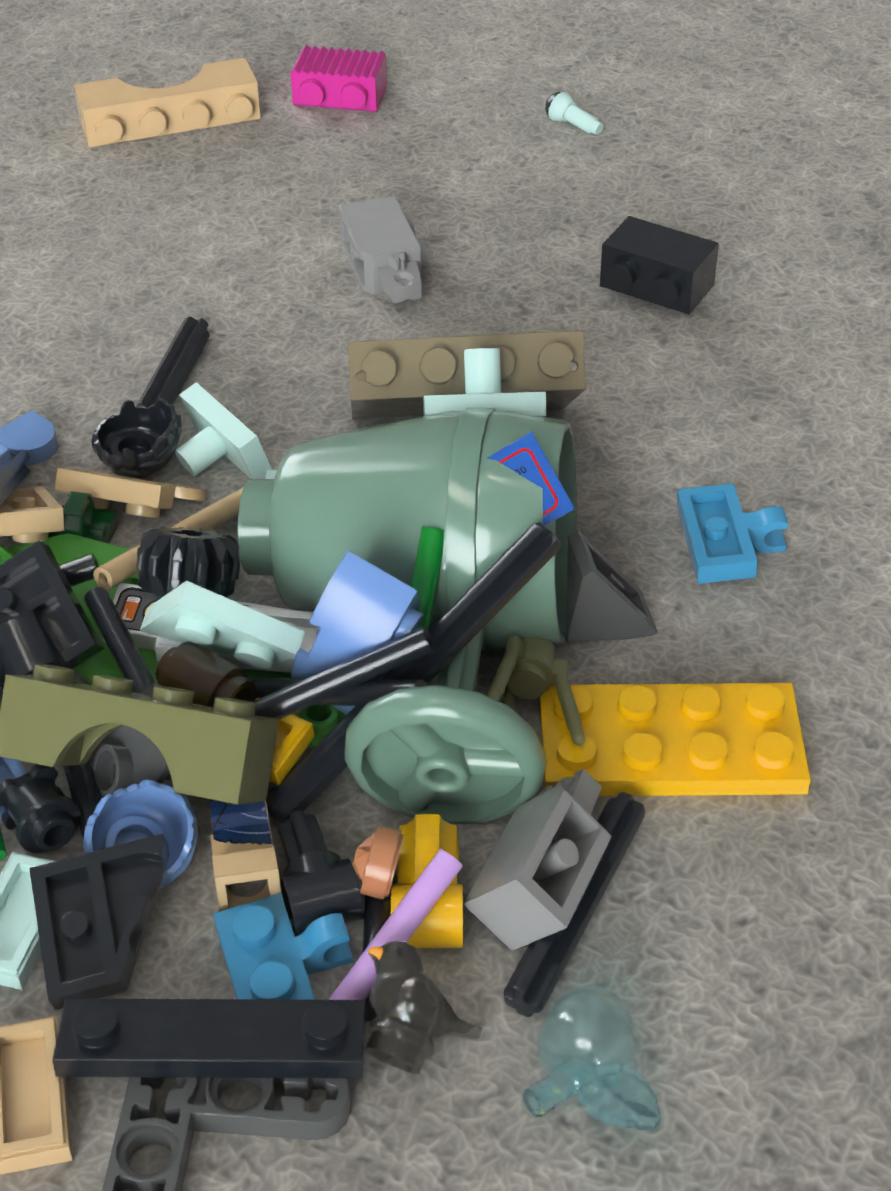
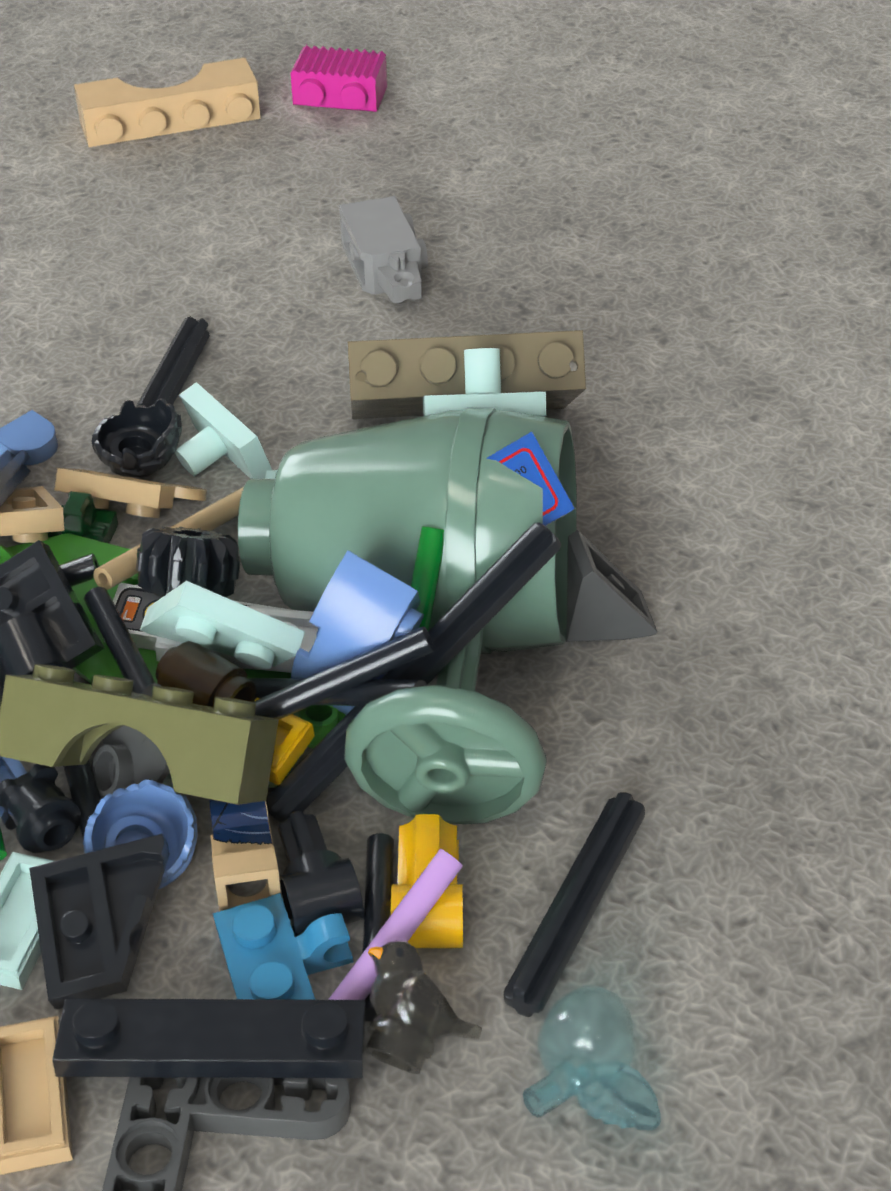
(377, 861): nougat tile -> none
(529, 671): olive plant -> none
(541, 863): light grey hinge -> none
(562, 108): light aqua piece -> none
(658, 264): black brick -> none
(679, 739): yellow plate -> none
(723, 536): dark azure plate -> none

